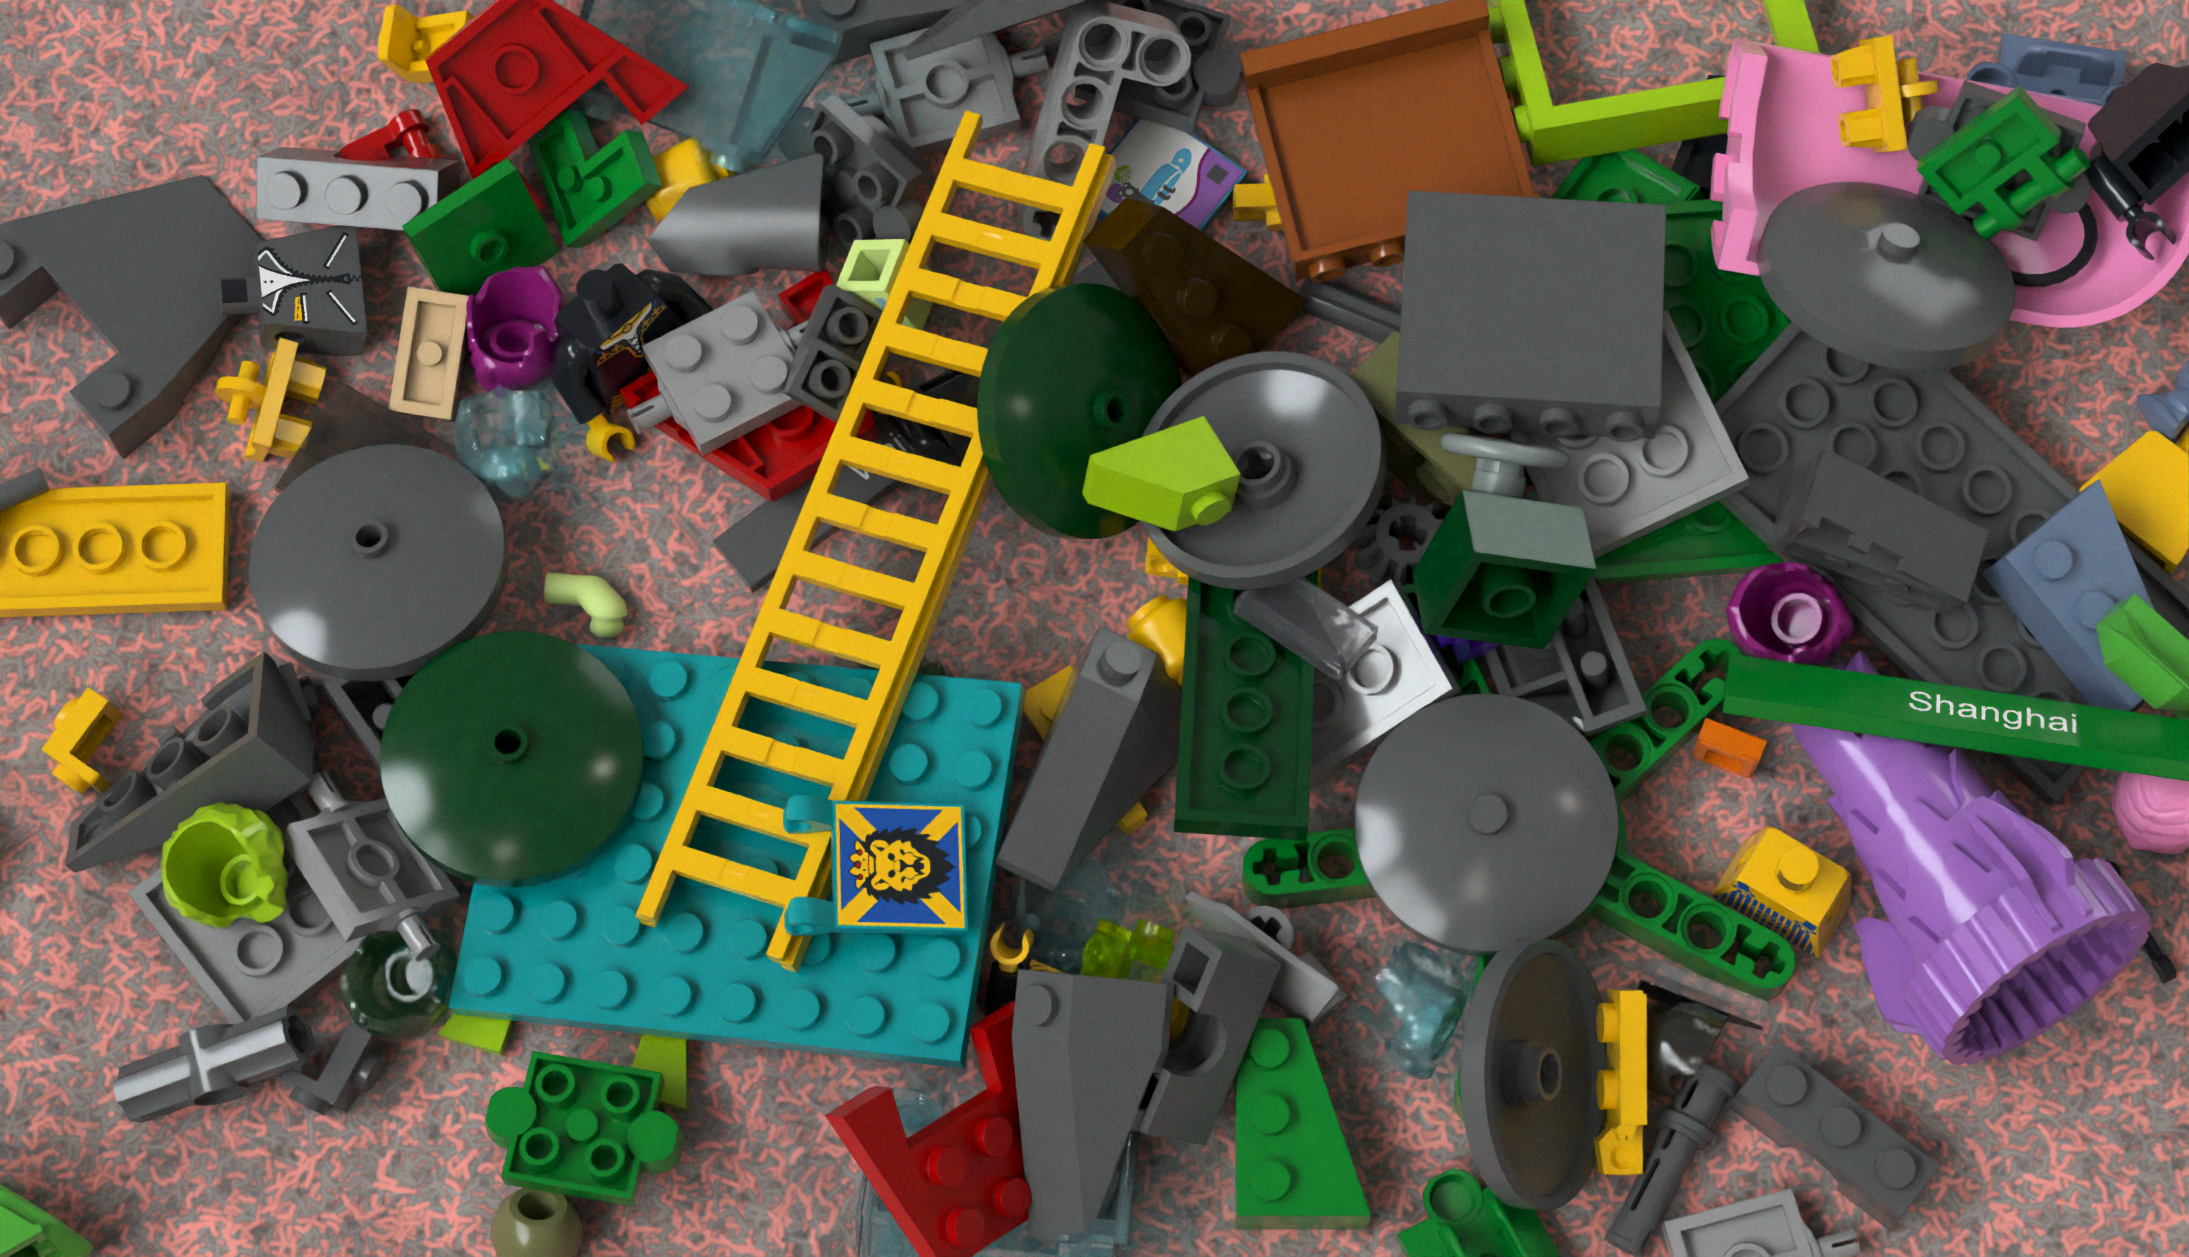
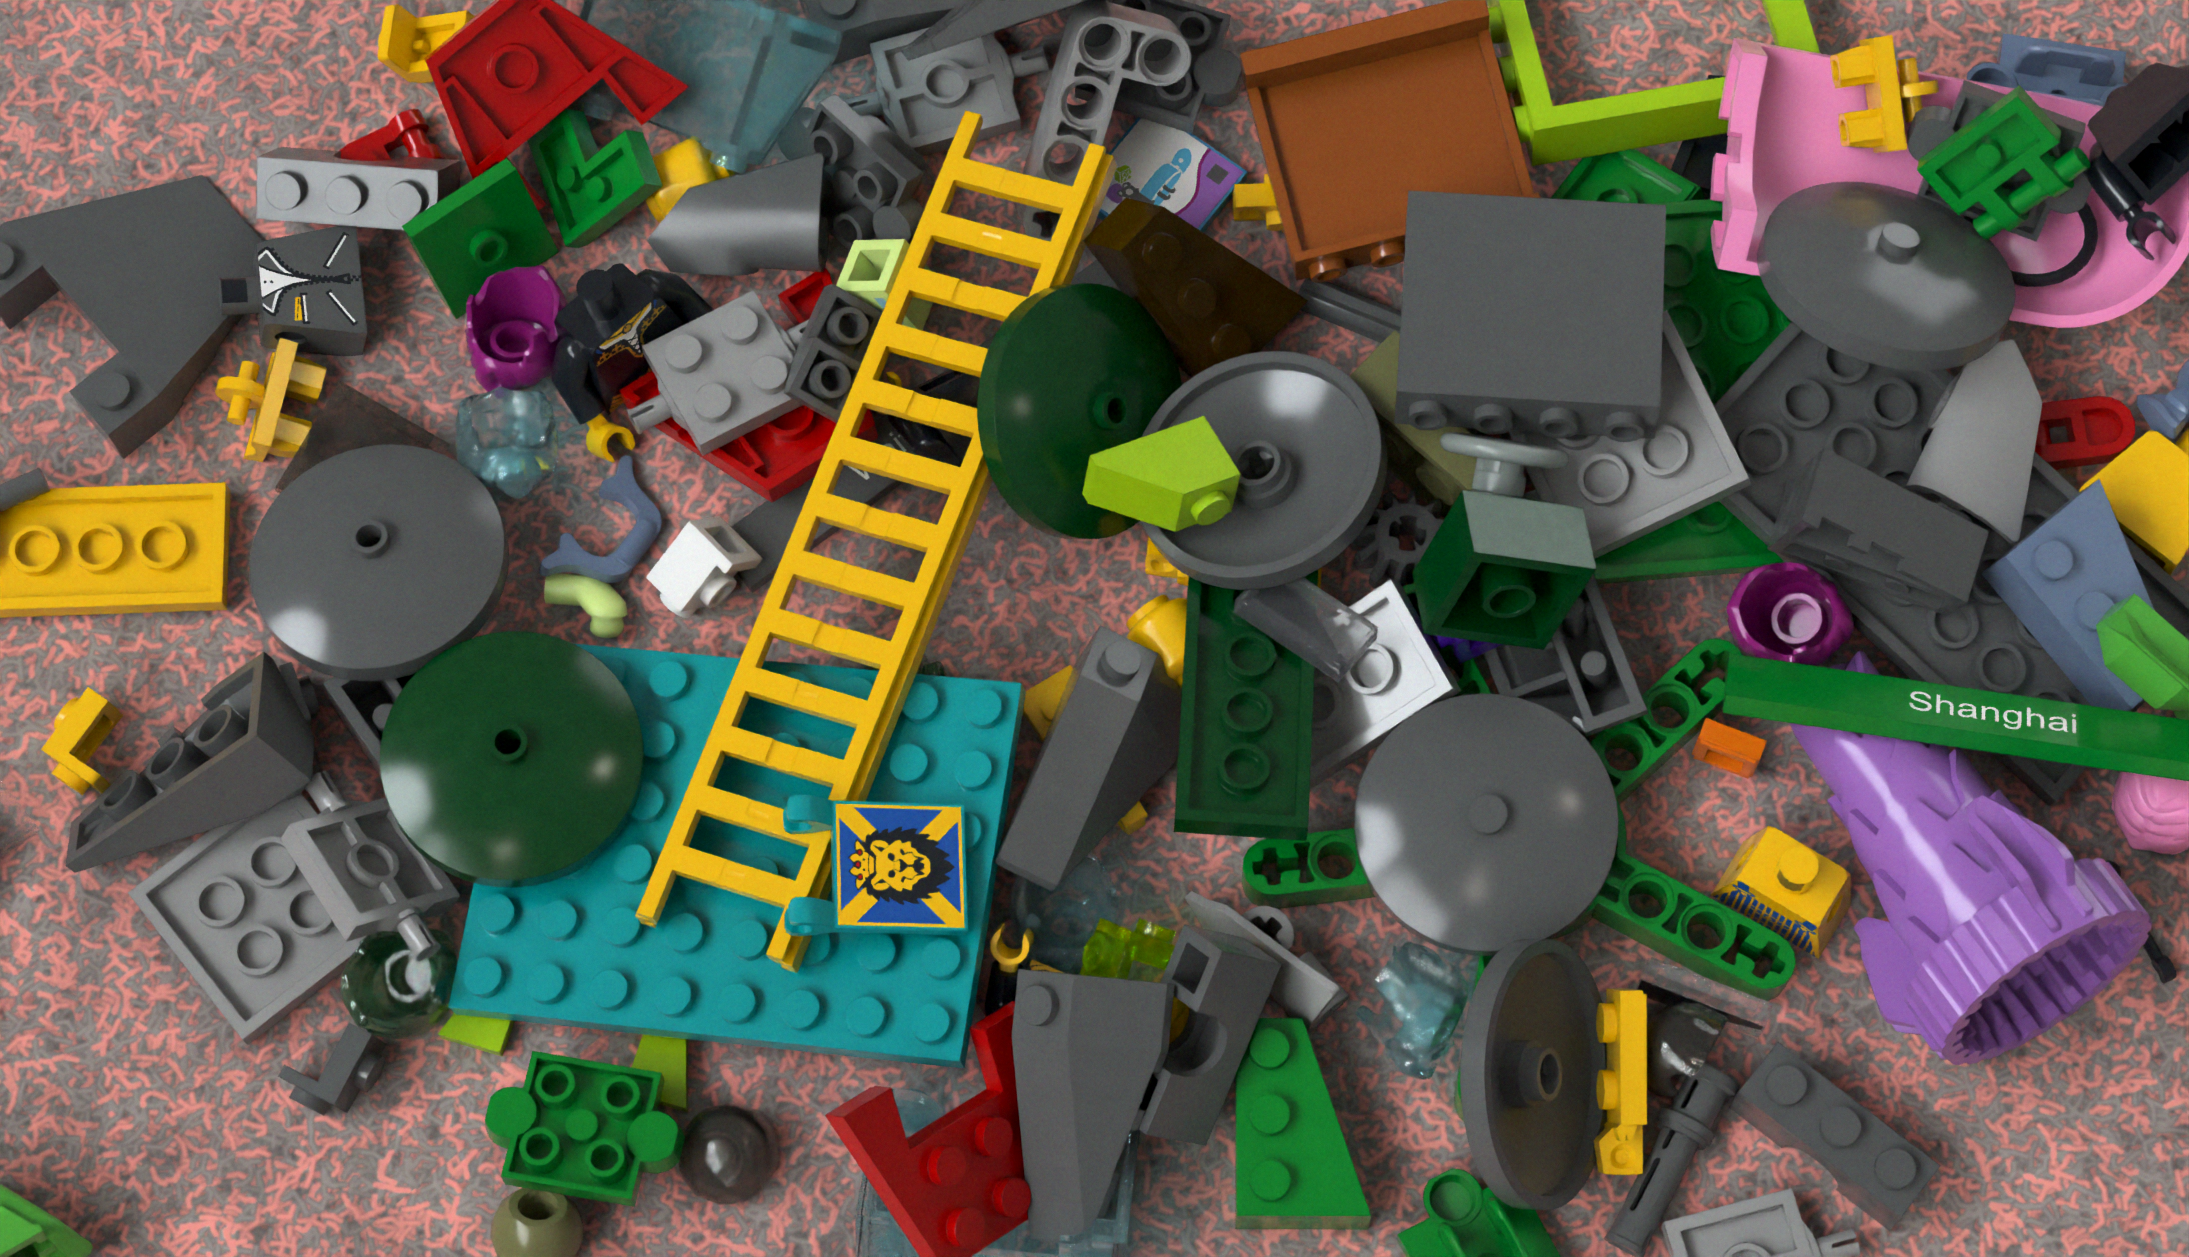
(214, 1064): dark grey piece -> none
(225, 866): lime hair -> none
(430, 354): tan plate -> none
(620, 564): none -> sand blue helmet
(701, 566): none -> white brick
(729, 1153): none -> clear smoke hair
(1983, 441): none -> light grey panel
(2095, 427): none -> red plate

